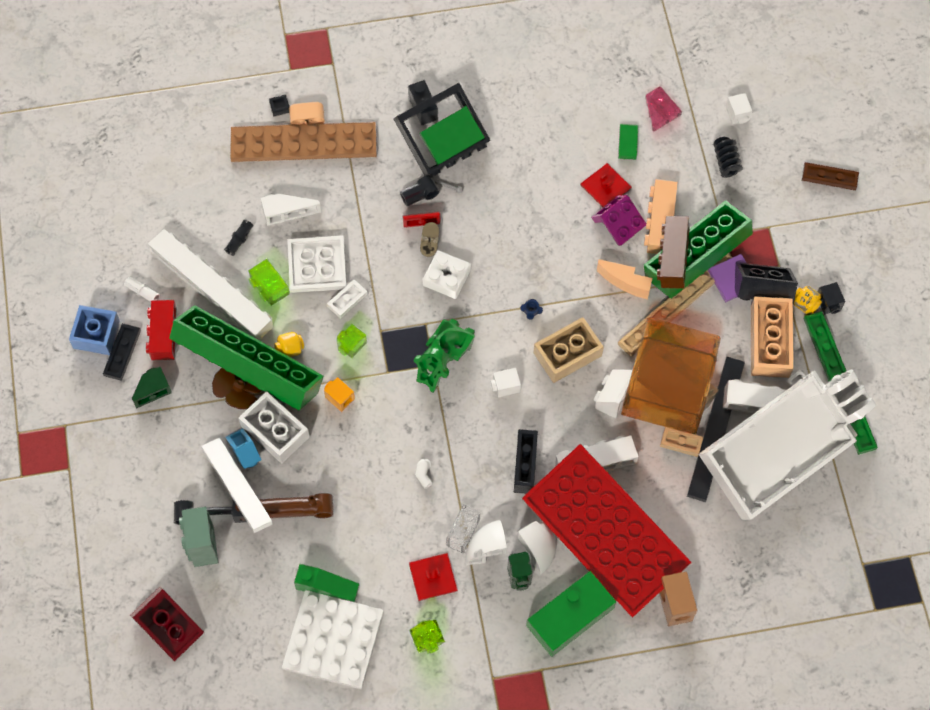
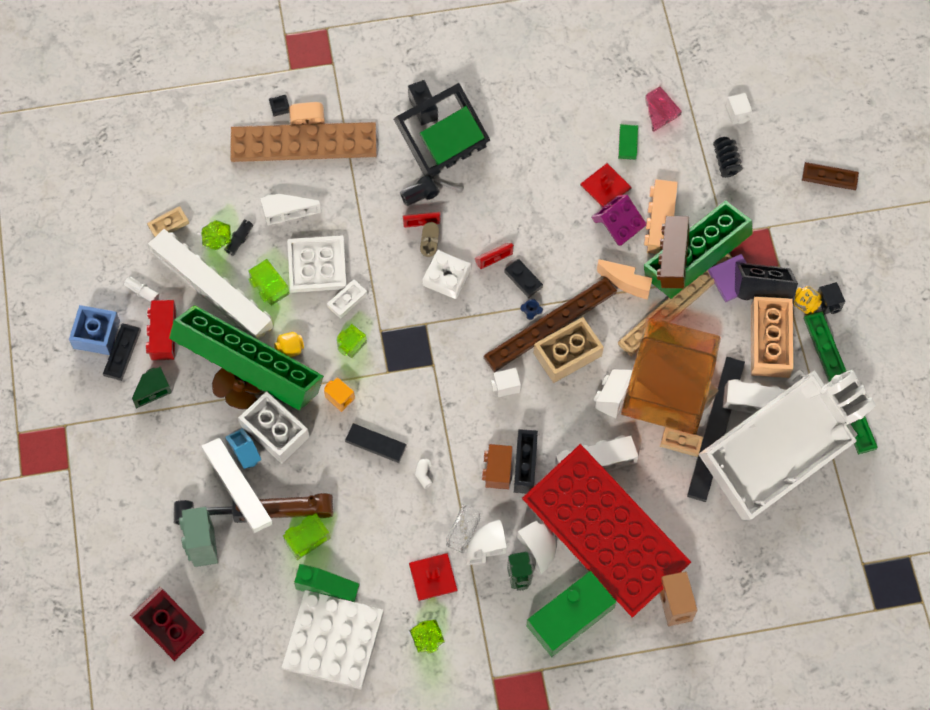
(169, 221): none -> tan plate
(216, 235): none -> clear neon green brick
(306, 536): none -> clear neon green brick
(375, 443): none -> black tile
(436, 359): green hips -> none
(494, 255): none -> red slope
(498, 466): none -> dark orange brick
(523, 278): none -> black plate
(549, 324): none -> reddish brown tile

